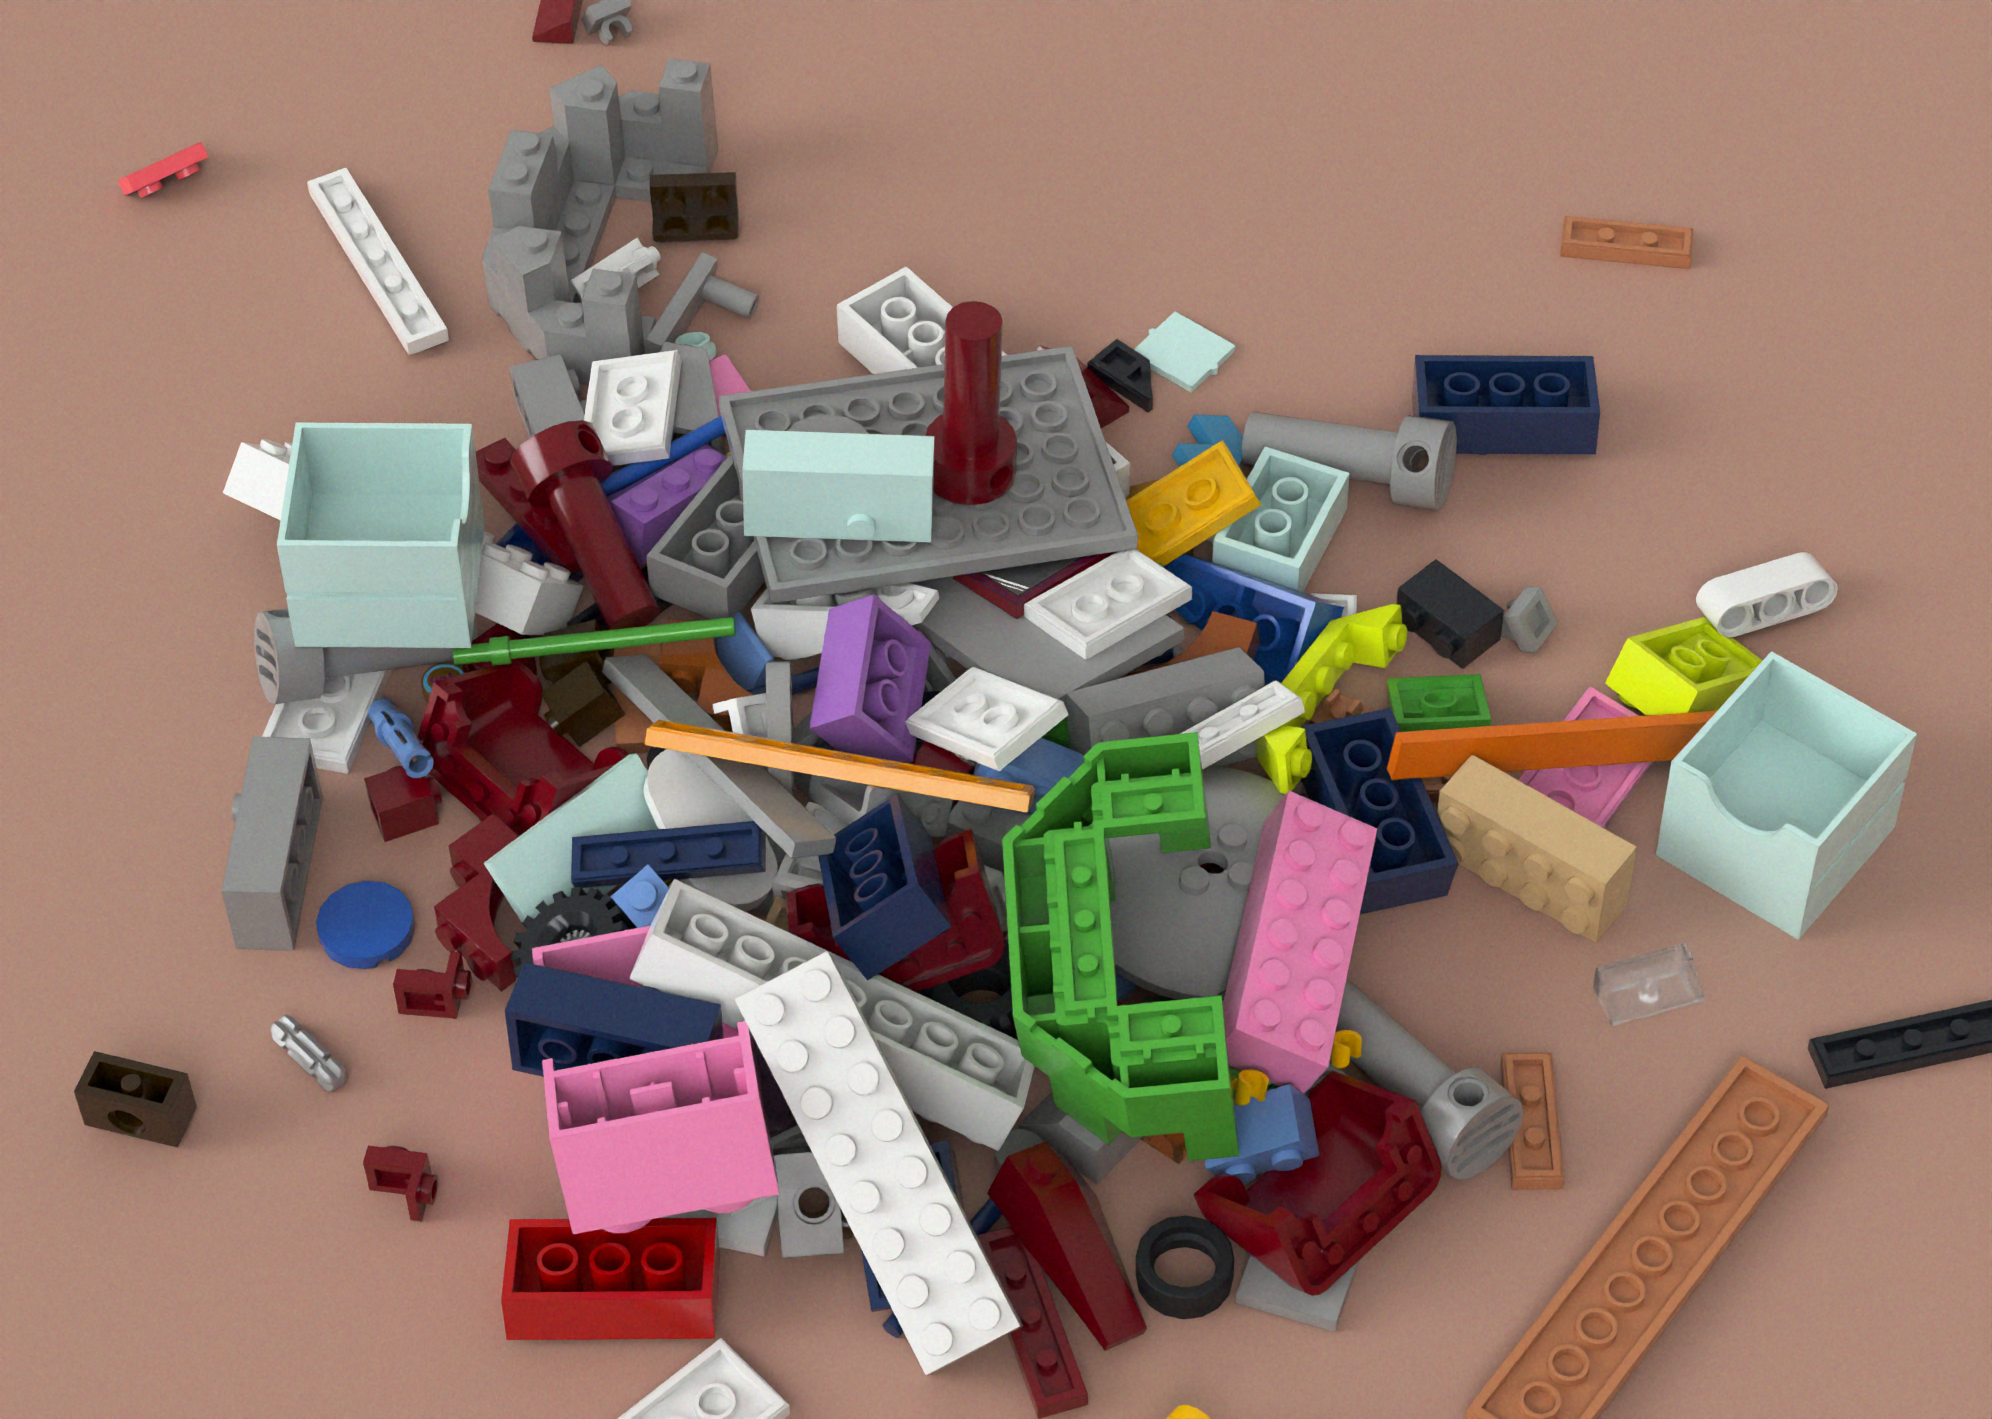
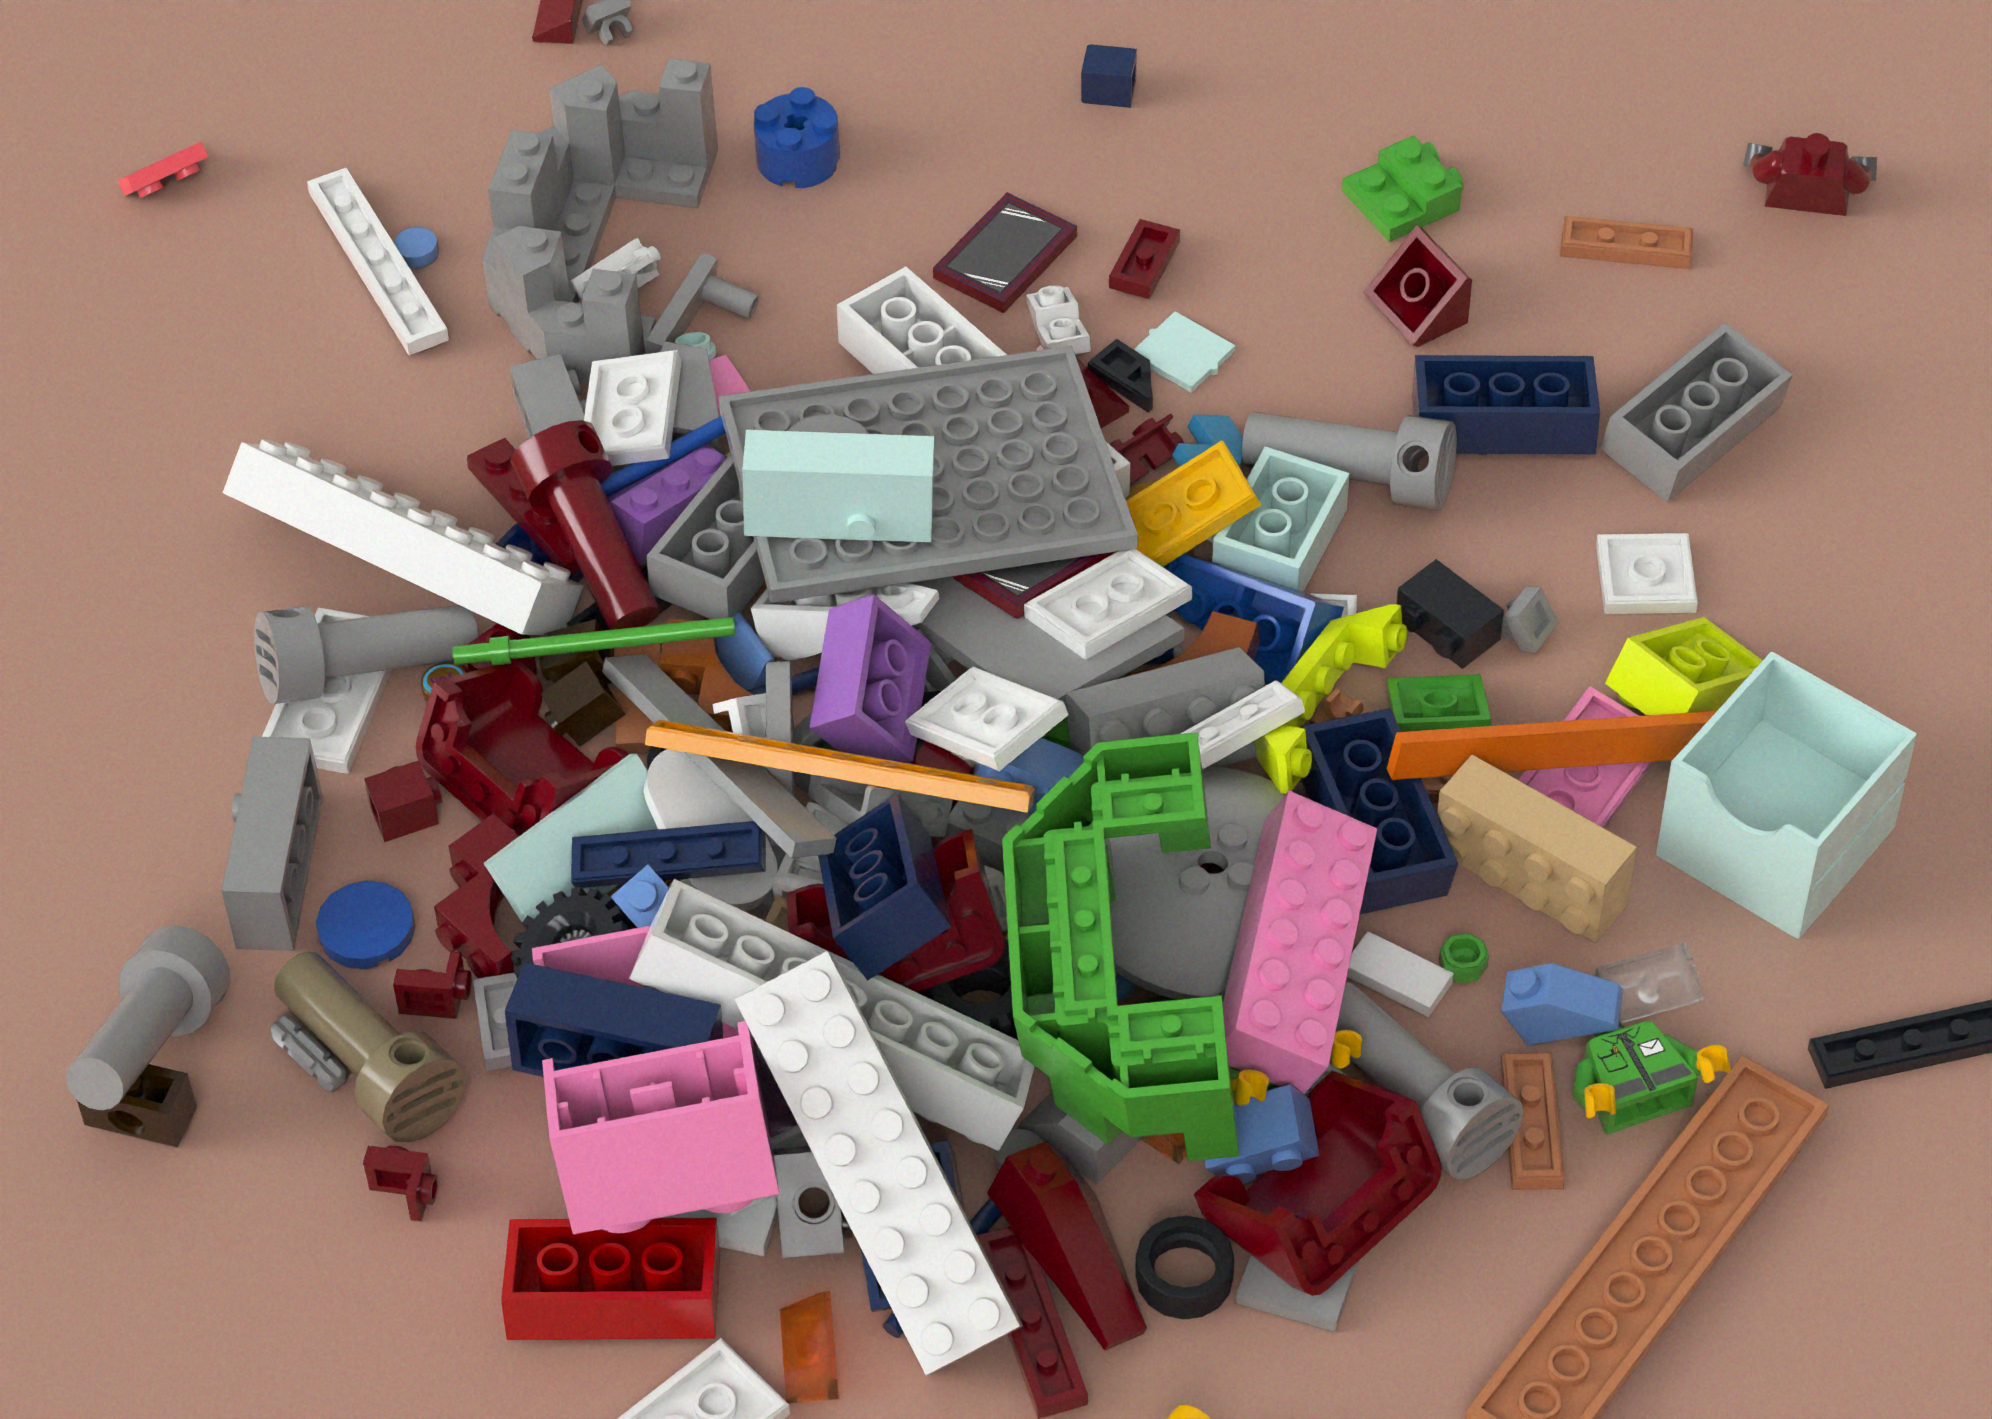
(164, 993): none -> light grey piece
(382, 535): light aqua piece -> none
(386, 734): medium blue pin -> none
(401, 1079): none -> dark tan piece
(417, 246): none -> medium blue tile
(491, 1000): none -> light grey plate
(694, 206): dark brown bracket -> none
(797, 138): none -> blue brick
(809, 1350): none -> clear orange slope
(971, 440): dark red piece -> none
(1005, 252): none -> tile
(1057, 319): none -> white slope
(1108, 75): none -> dark blue panel
(1144, 258): none -> dark red plate
(1150, 441): none -> dark red hinge
(1399, 974): none -> white tile
(1405, 188): none -> bright green plate
(1422, 290): none -> dark red slope
(1464, 957): none -> bright green tile
(1559, 1003): none -> medium blue slope
(1641, 1075): none -> bright green torso
(1646, 573): none -> white tile
(1695, 412): none -> light grey brick
(1766, 594): white beam -> none
(1810, 174): none -> dark red torso

